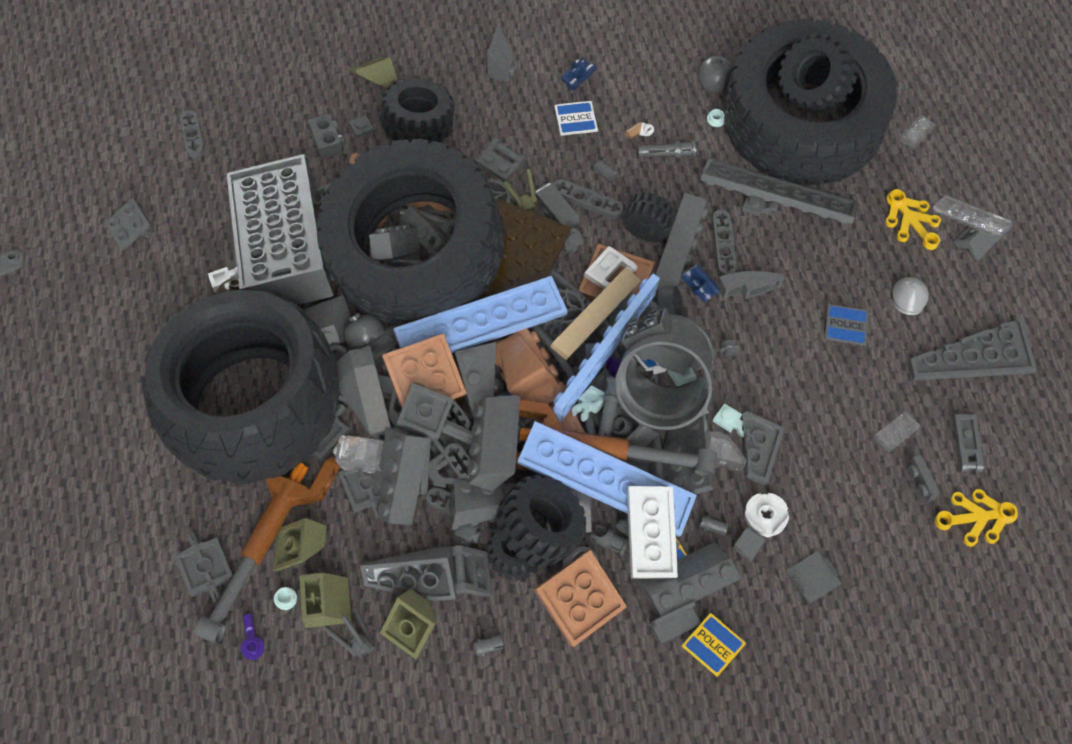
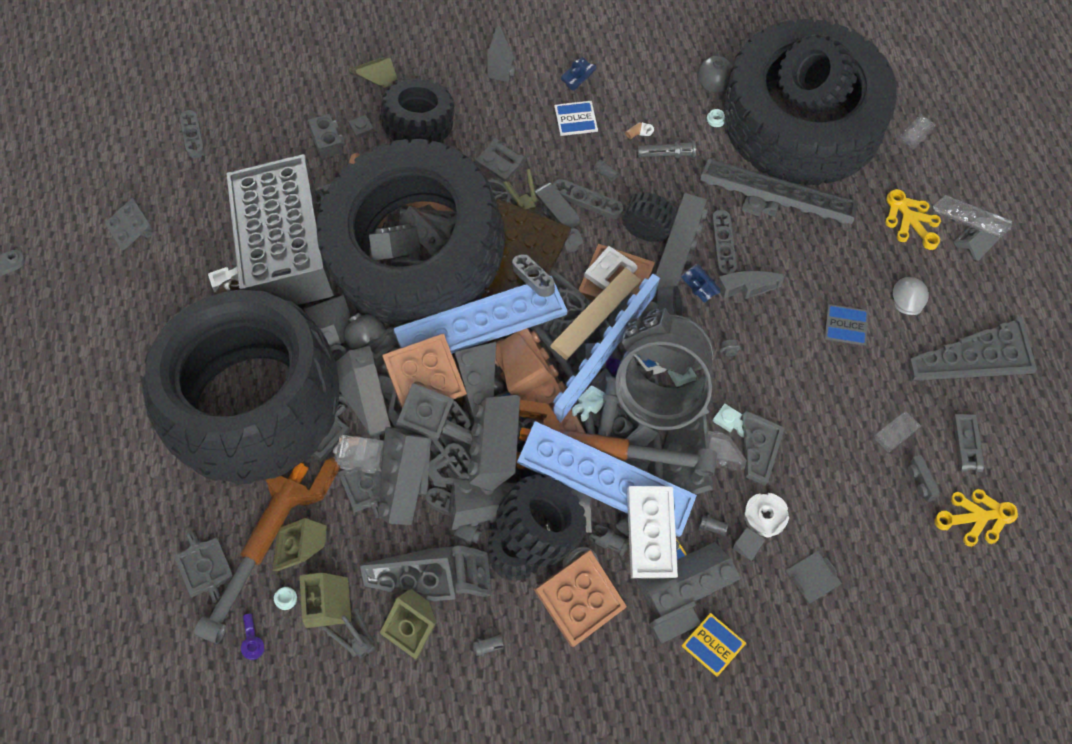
(519, 263): none -> dark grey beam

